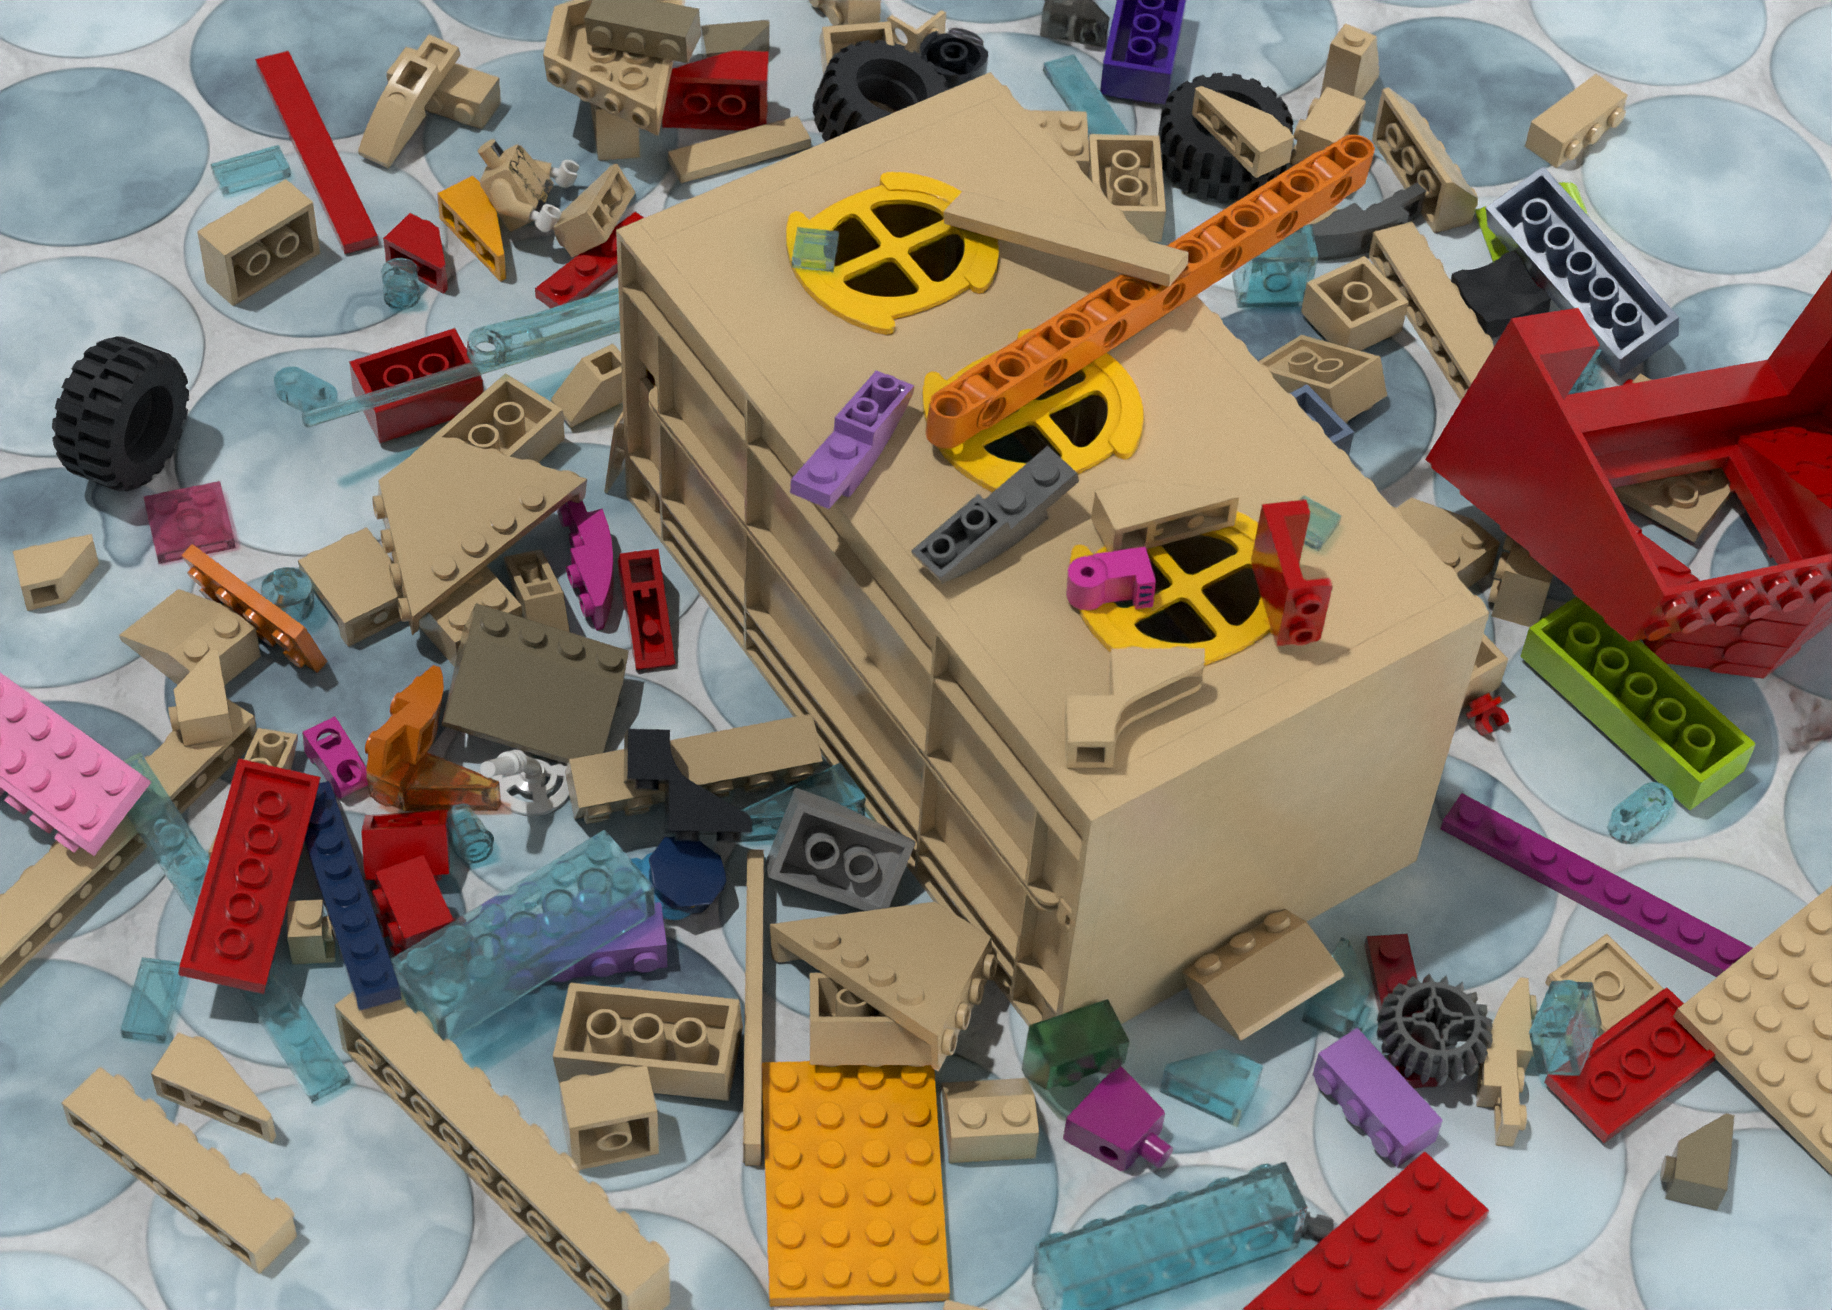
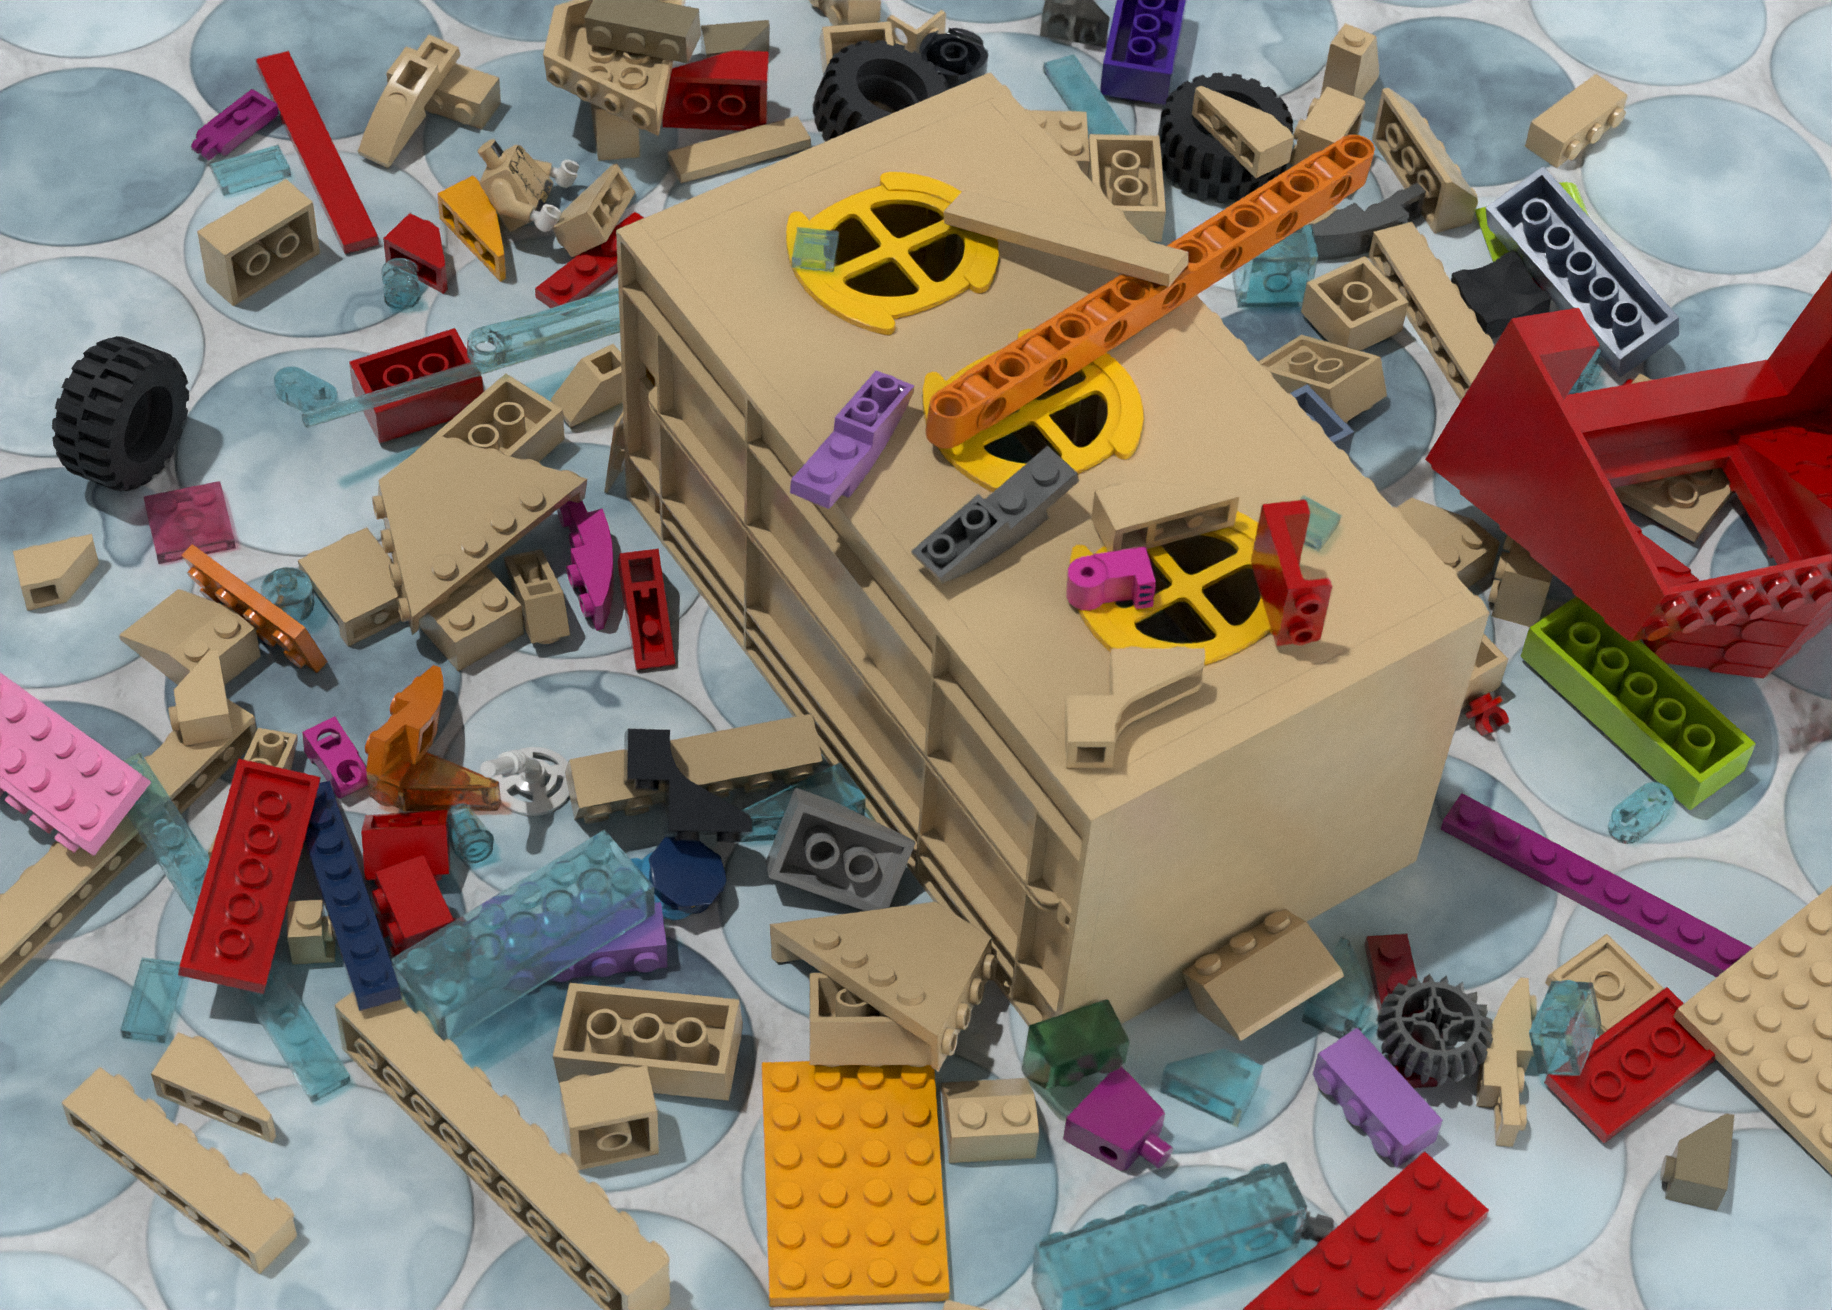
(234, 125): none -> magenta hinge
(534, 686): dark tan slope -> none
(753, 1009): tan tile -> none

